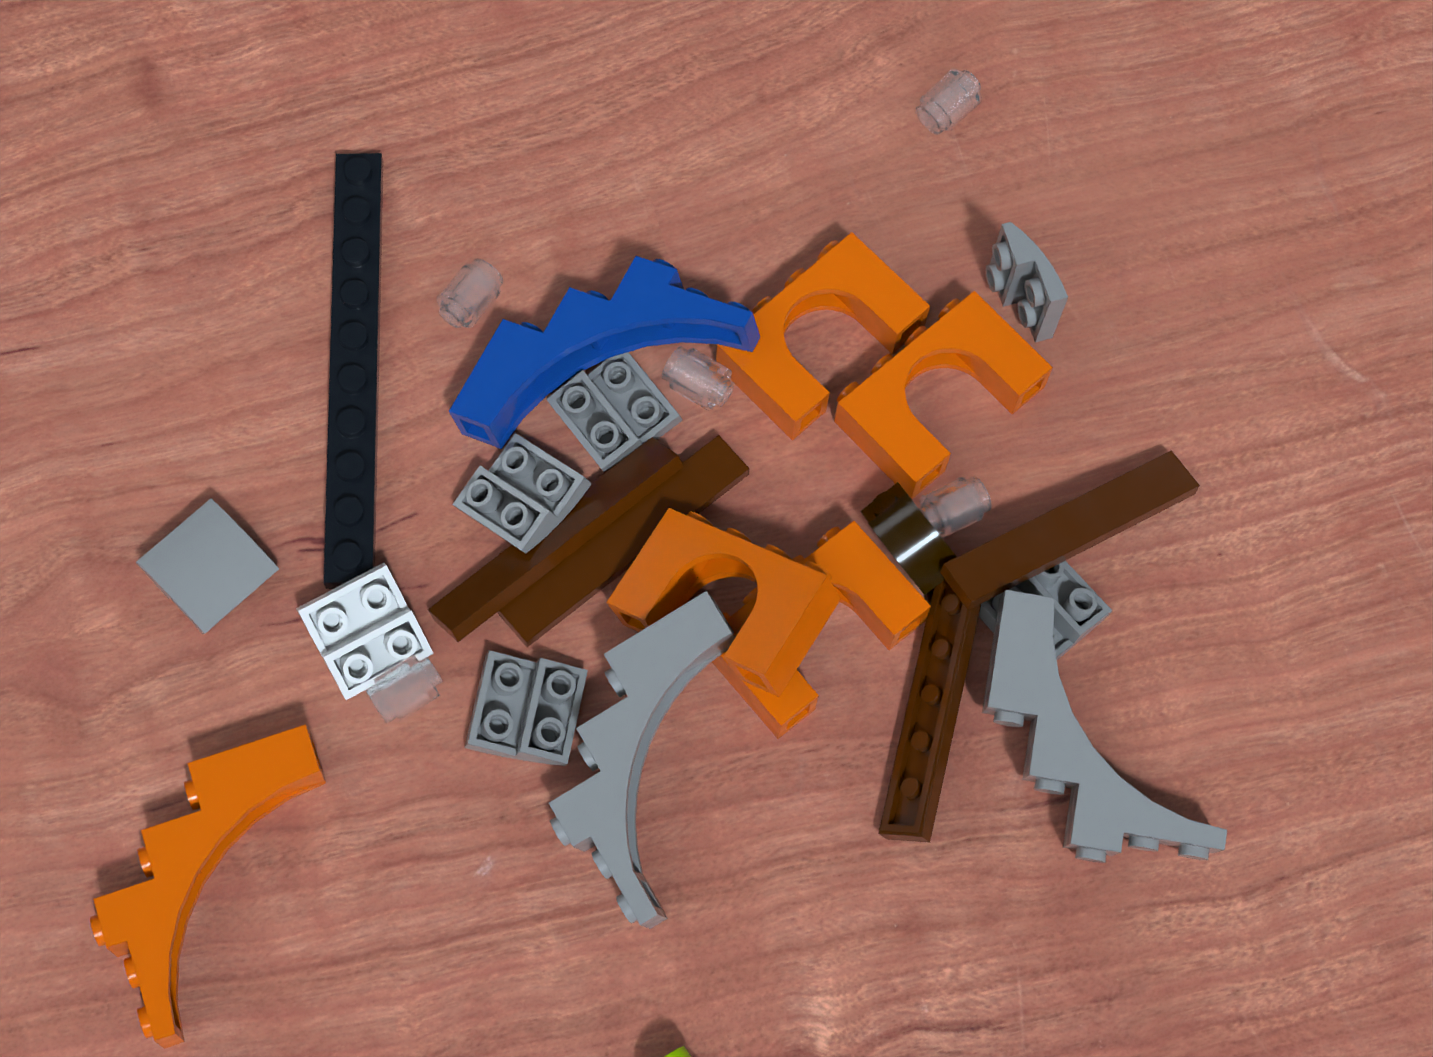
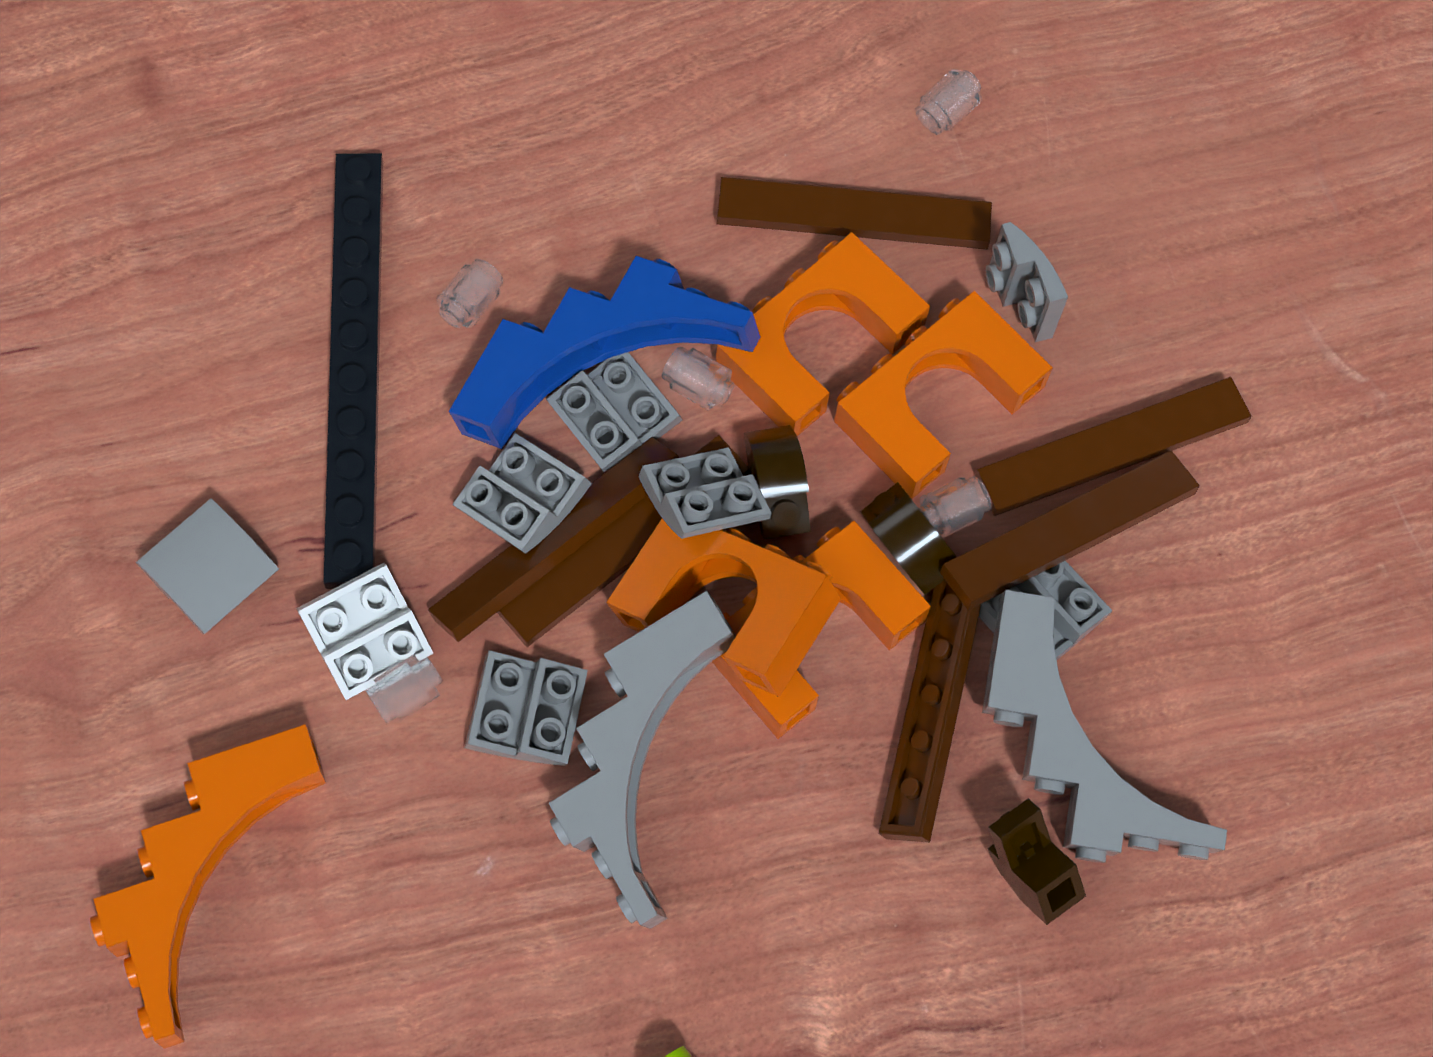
(703, 493): none -> light grey slope
(781, 475): none -> dark brown brick
(856, 211): none -> reddish brown tile
(1032, 864): none -> dark brown brick
(1113, 445): none -> reddish brown tile

